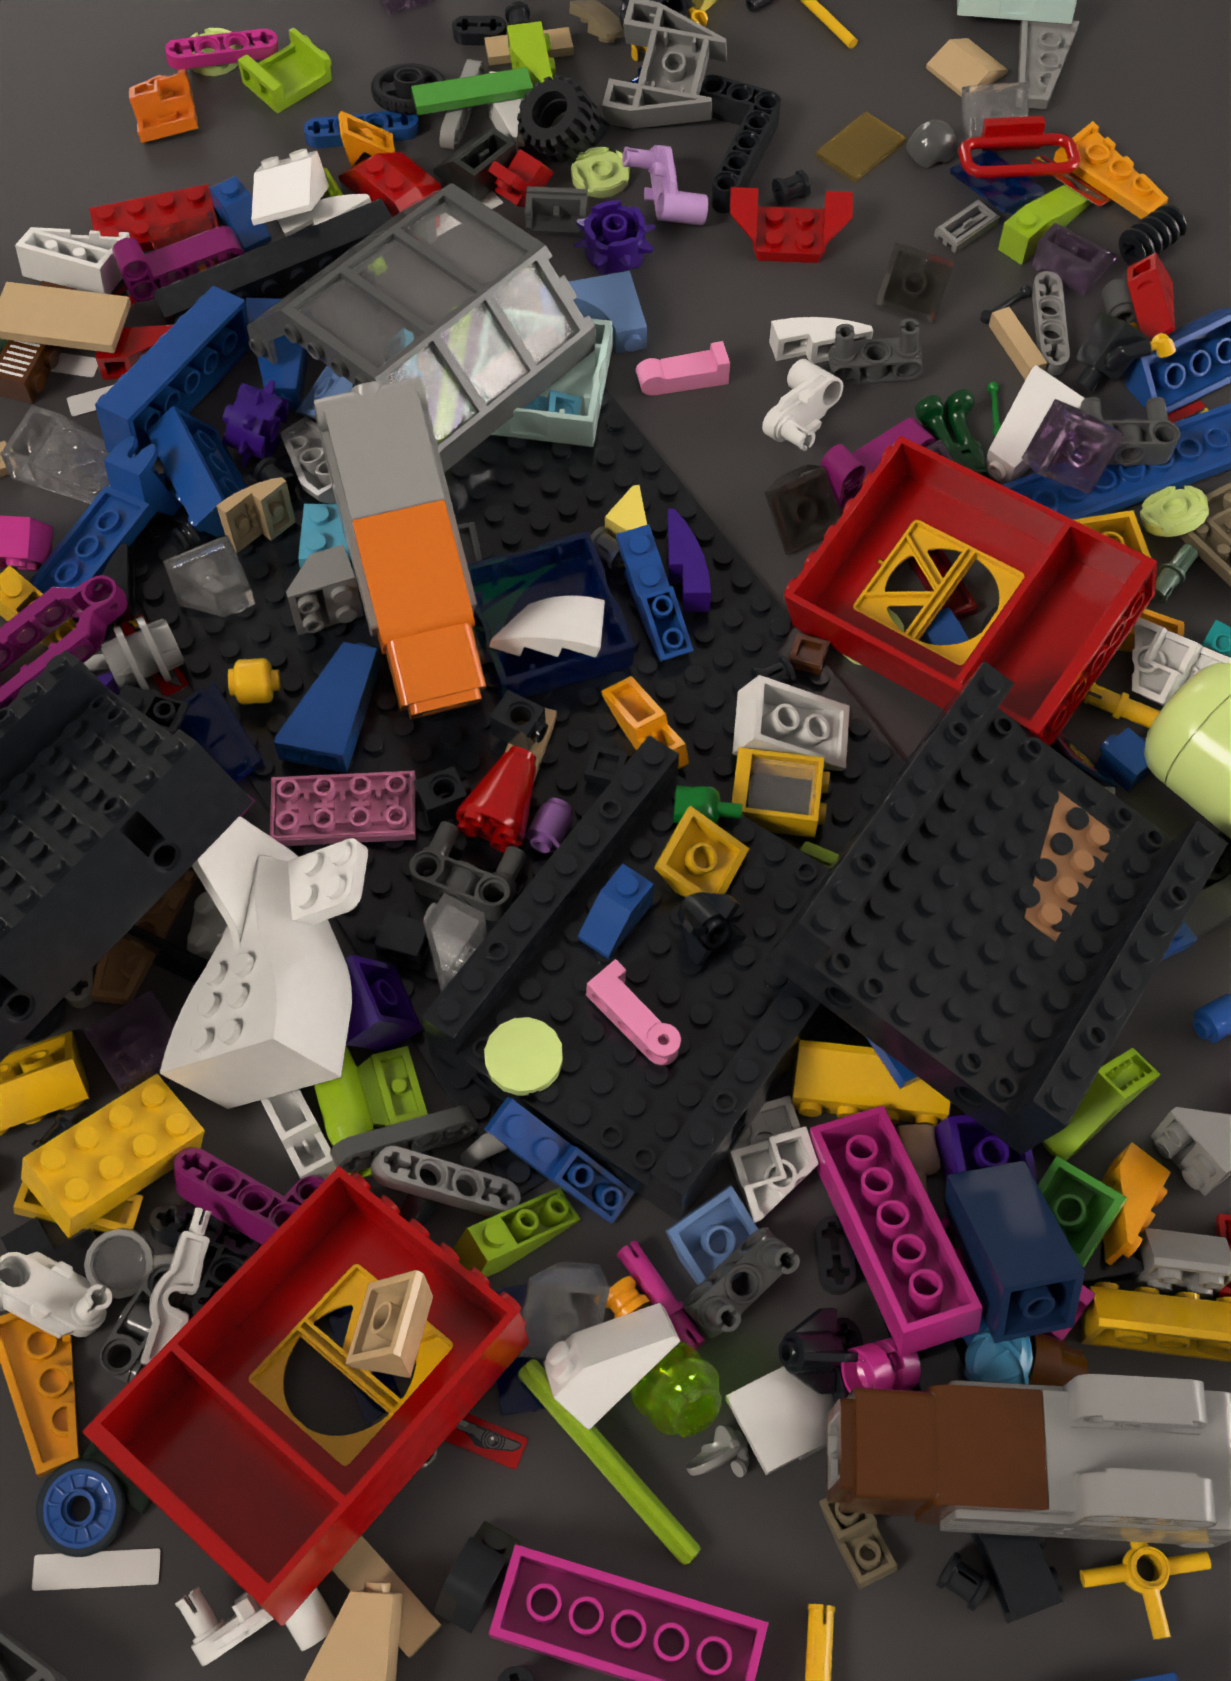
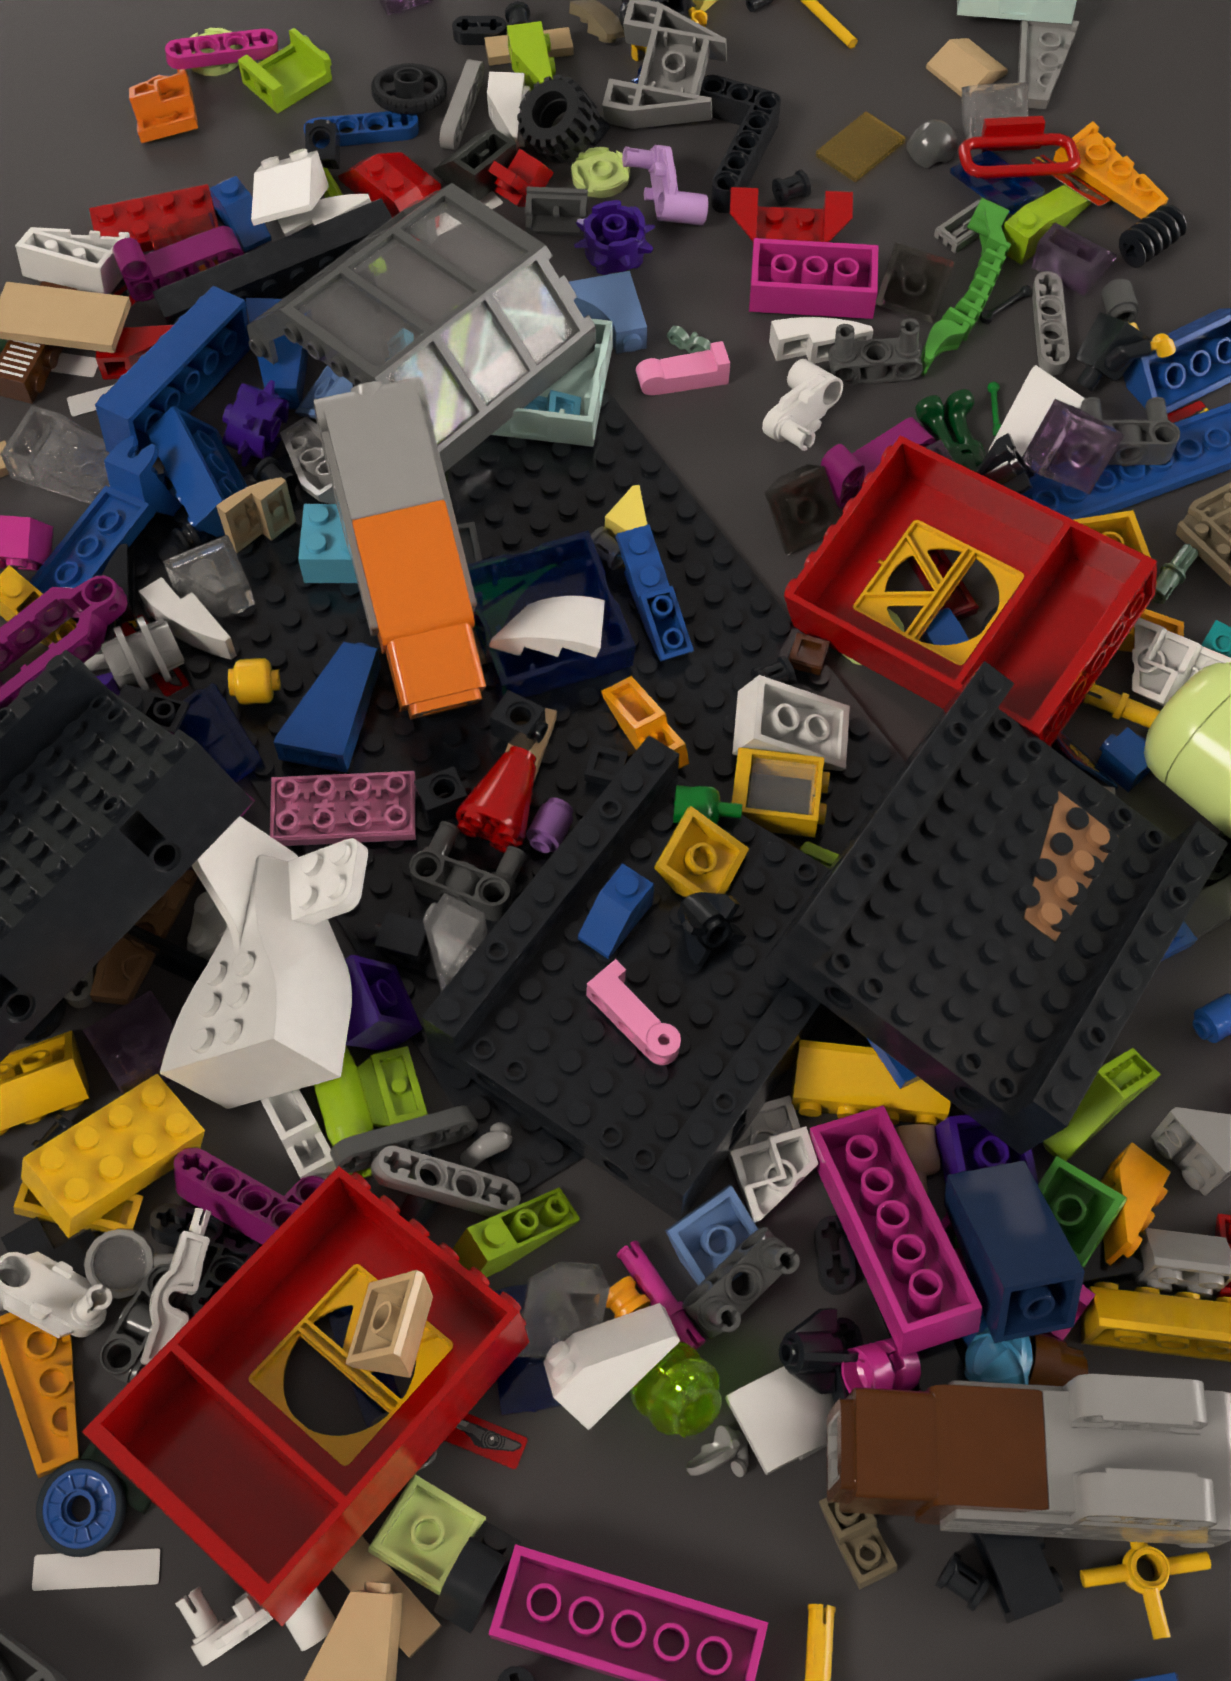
(187, 619): none -> white slope
(319, 130): none -> black brick
(324, 592): light grey slope -> none
(362, 137): light orange slope -> none
(425, 1533): none -> yellowish green tile
(471, 91): bright green tile -> none
(523, 1056): yellowish green tile -> none
(559, 1160): blue slope -> none
(614, 1468): lime axle -> none
(687, 565): dark purple slope -> none
(694, 343): none -> sand green piece
(814, 278): none -> dark pink brick
(960, 321): none -> bright green piece
(1006, 466): none -> black brick
(1016, 341): tan piece -> none
(1152, 296): red slope -> none
(1174, 511): yellowish green tile -> none

